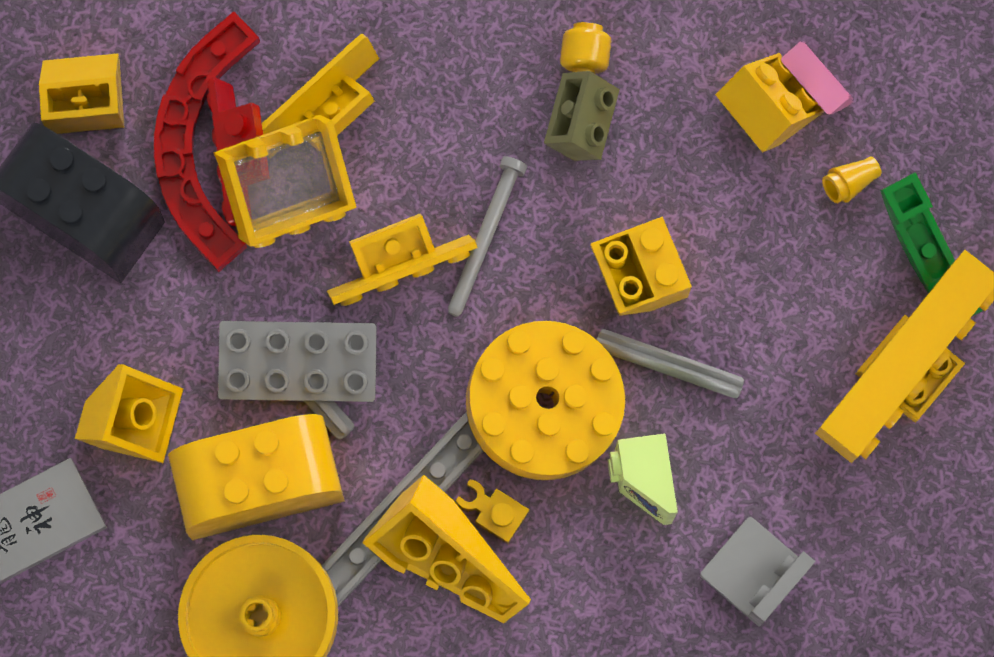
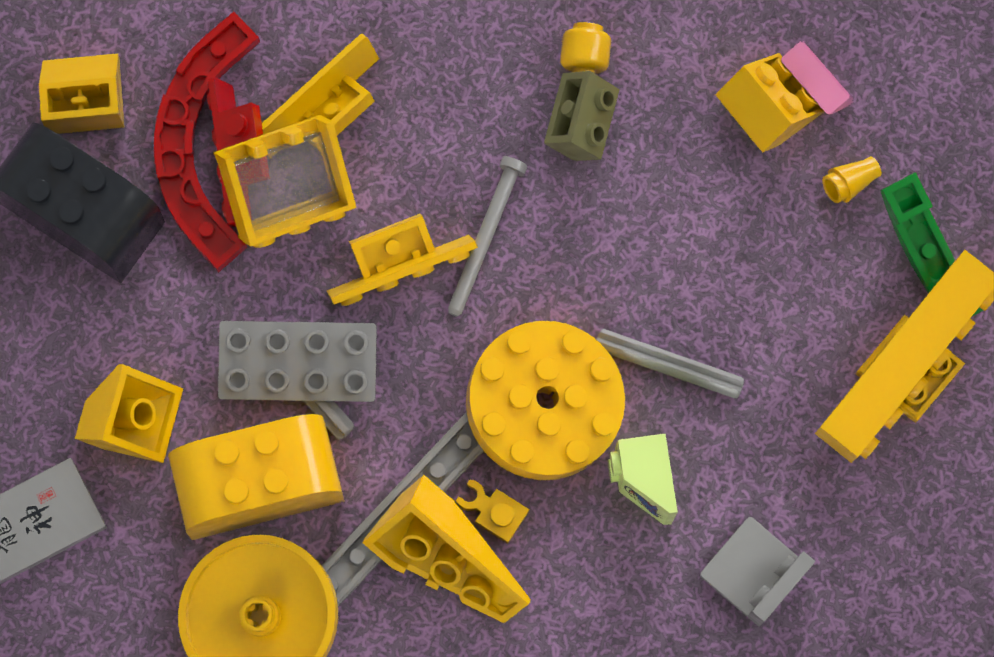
(642, 268): yellow slope -> none

